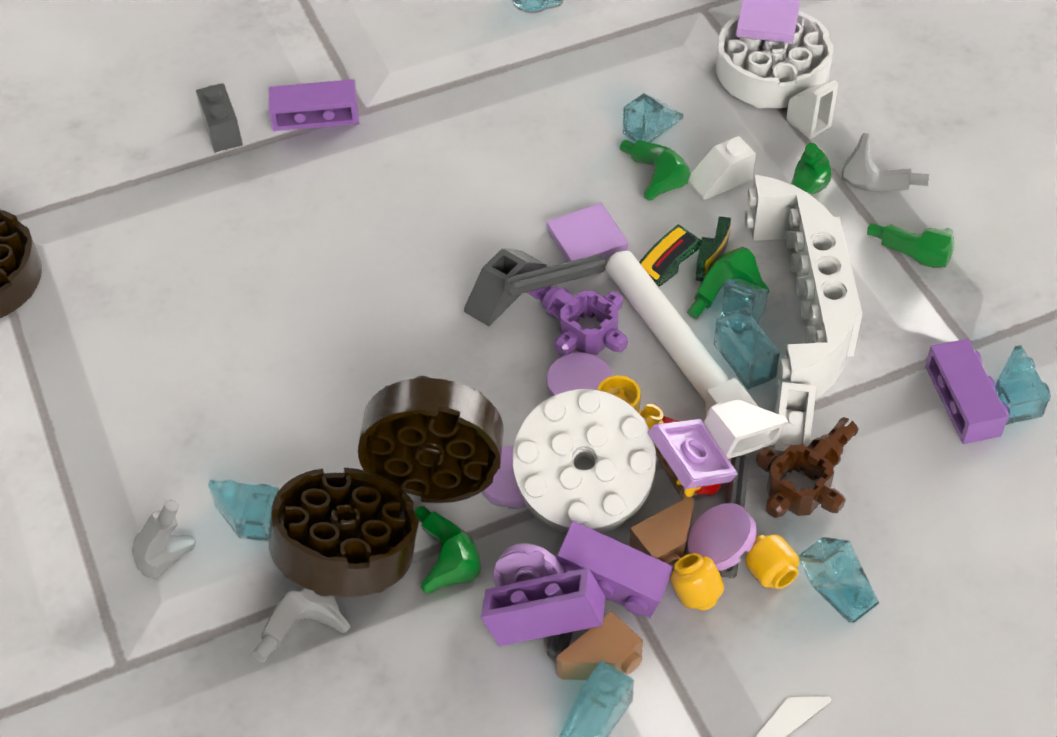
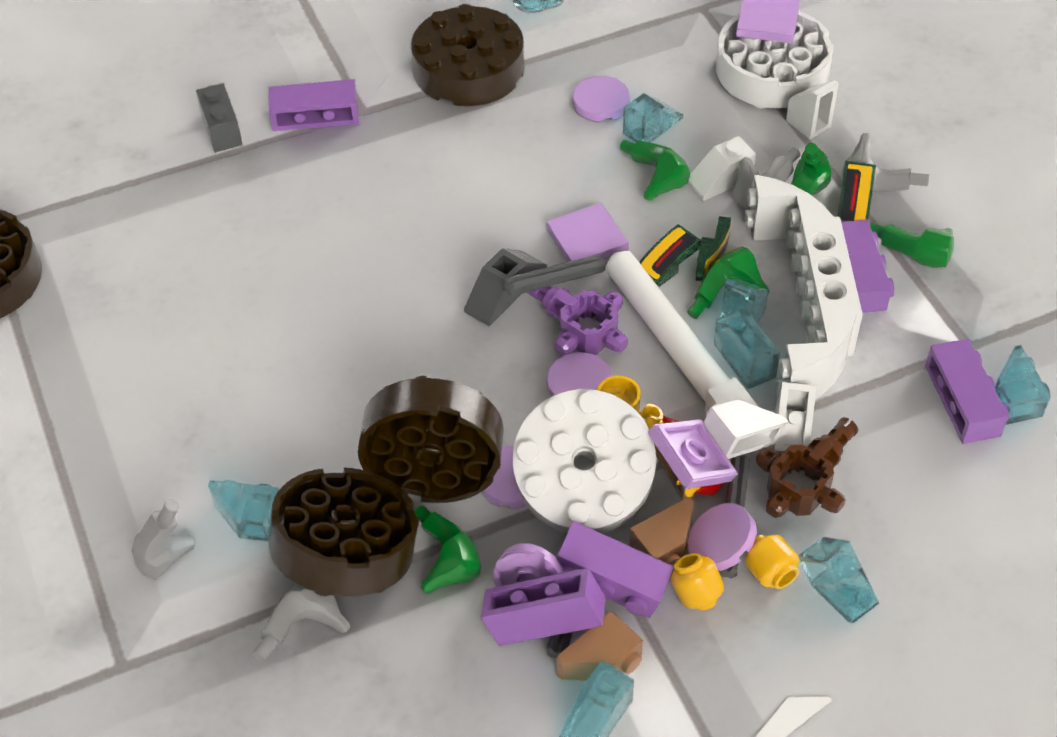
(468, 55): none -> dark brown brick
(600, 98): none -> lavender tile
(779, 169): none -> light grey animal
(856, 191): none -> slope
(868, 266): none -> medium lavender brick

